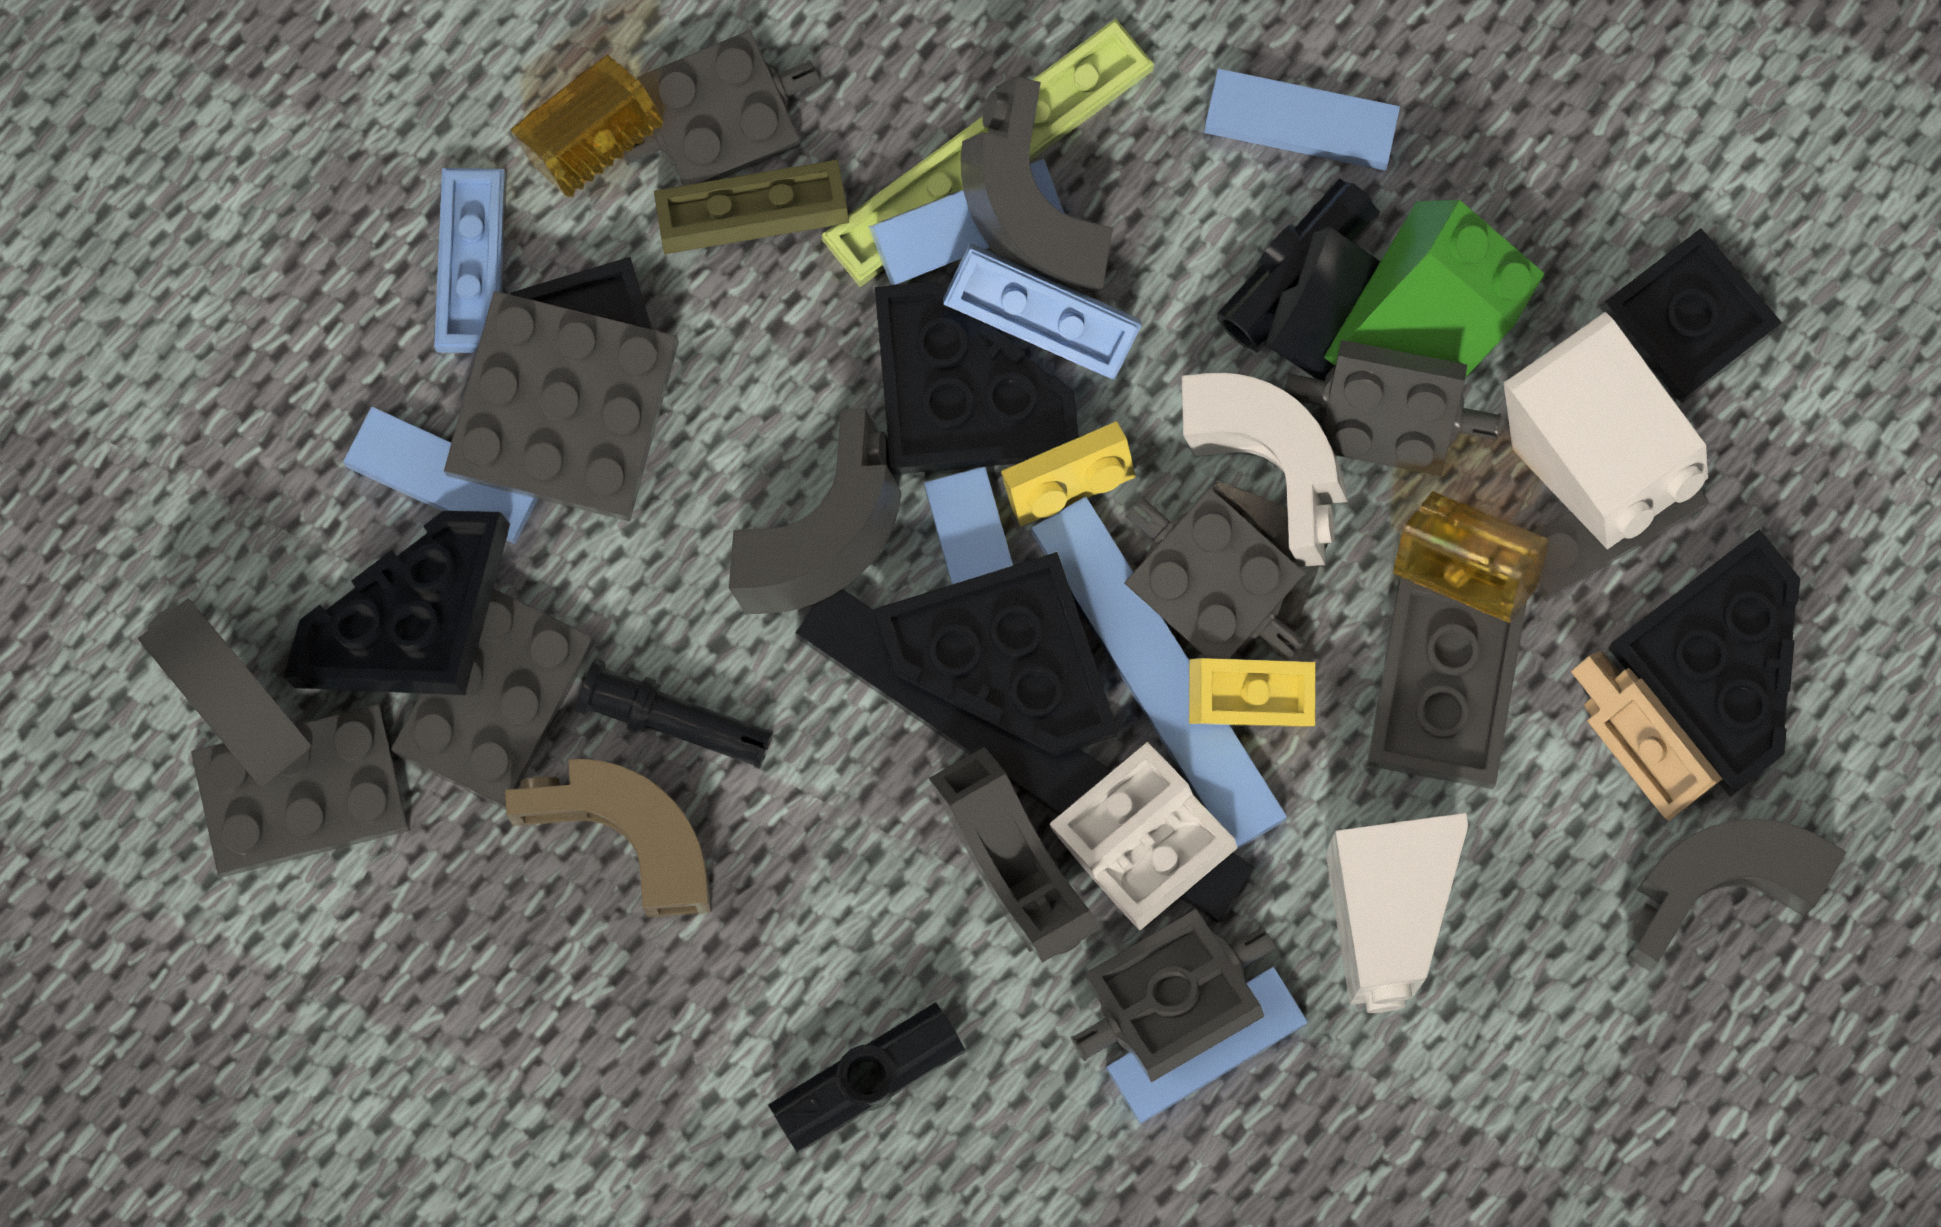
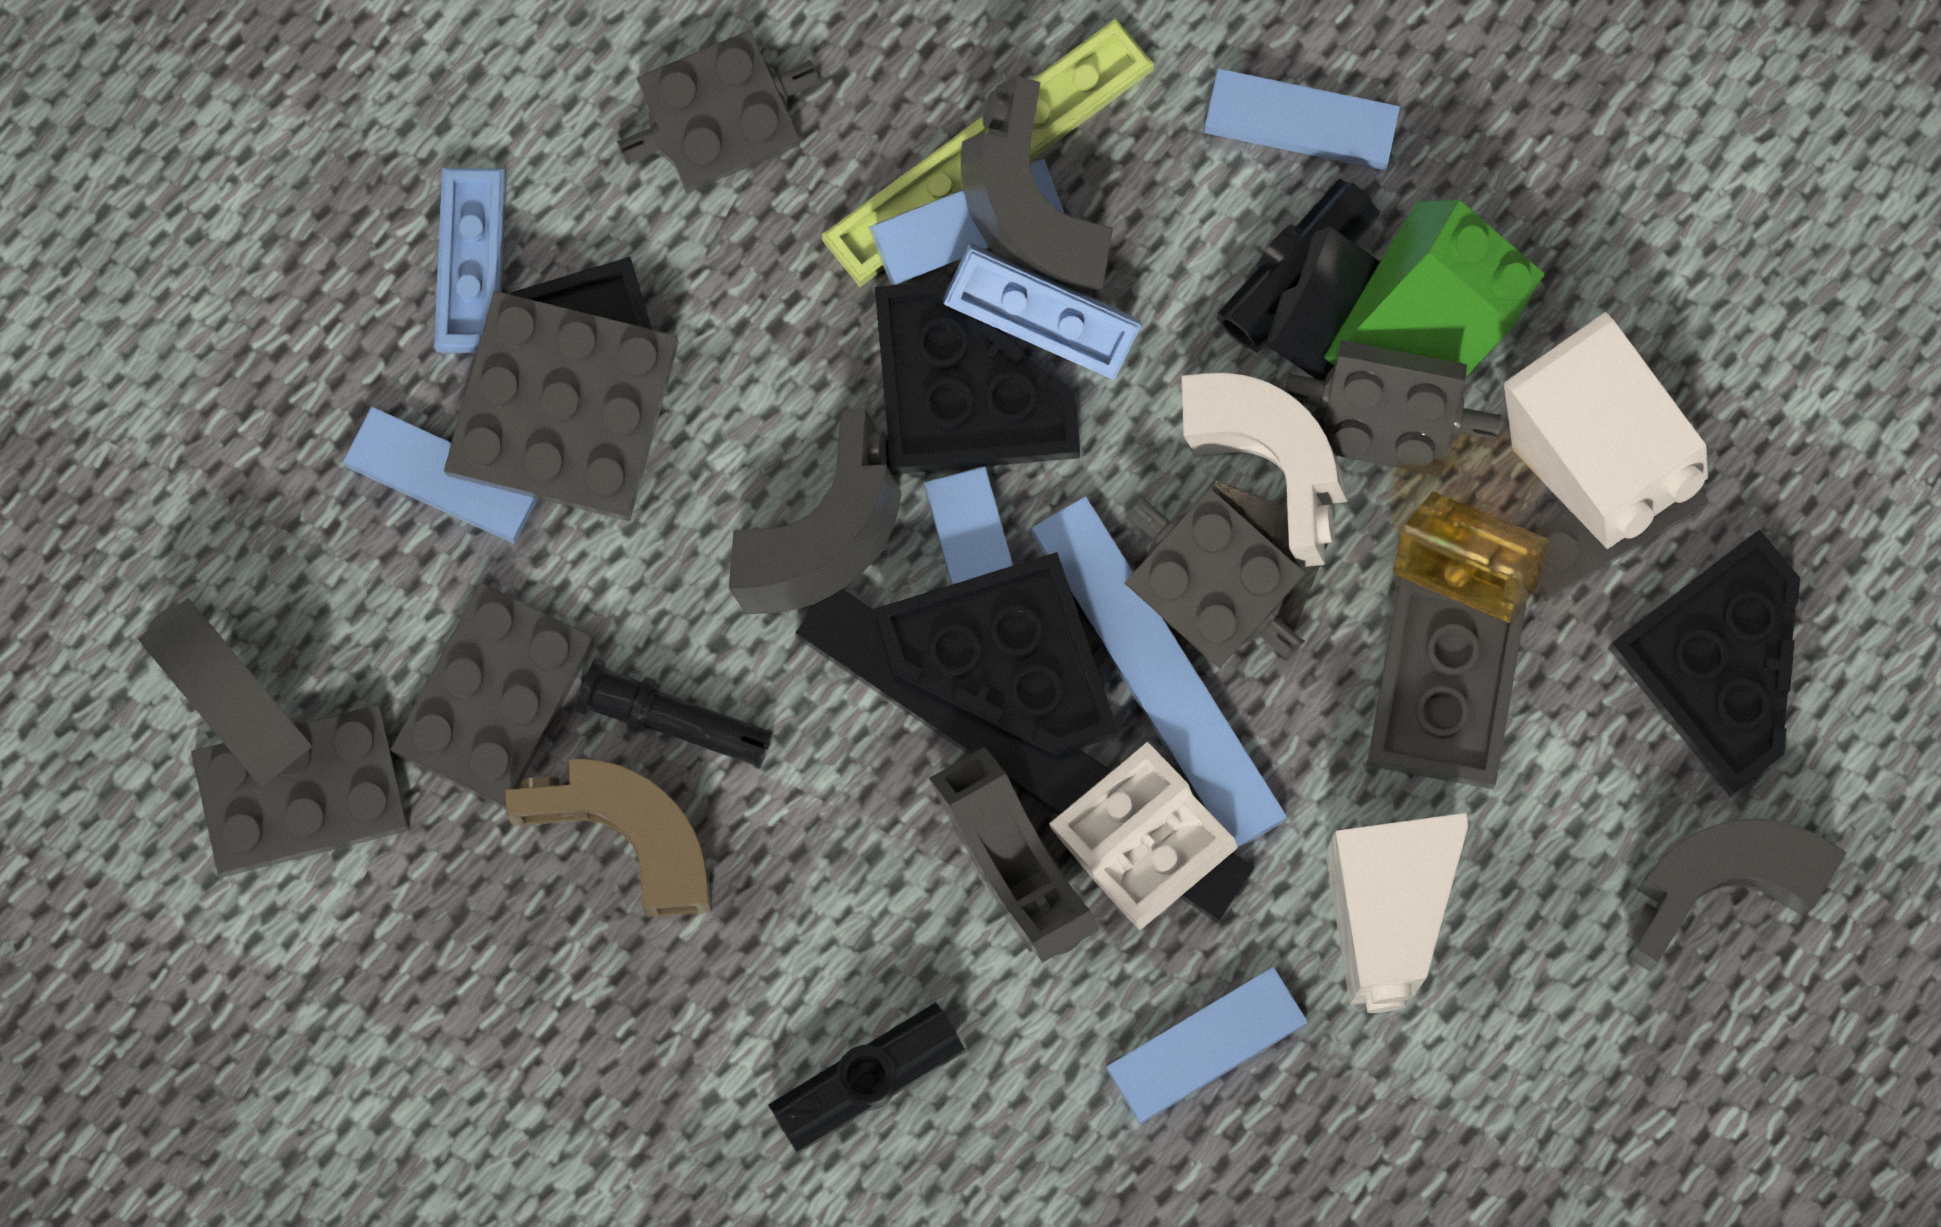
(409, 617): black plate -> none
(587, 125): clear yellow brick -> none
(751, 206): olive plate -> none
(1068, 473): light yellow plate -> none
(1174, 995): dark grey plate -> none
(1251, 692): light yellow plate -> none
(1644, 736): tan hinge -> none
(1691, 315): black plate -> none

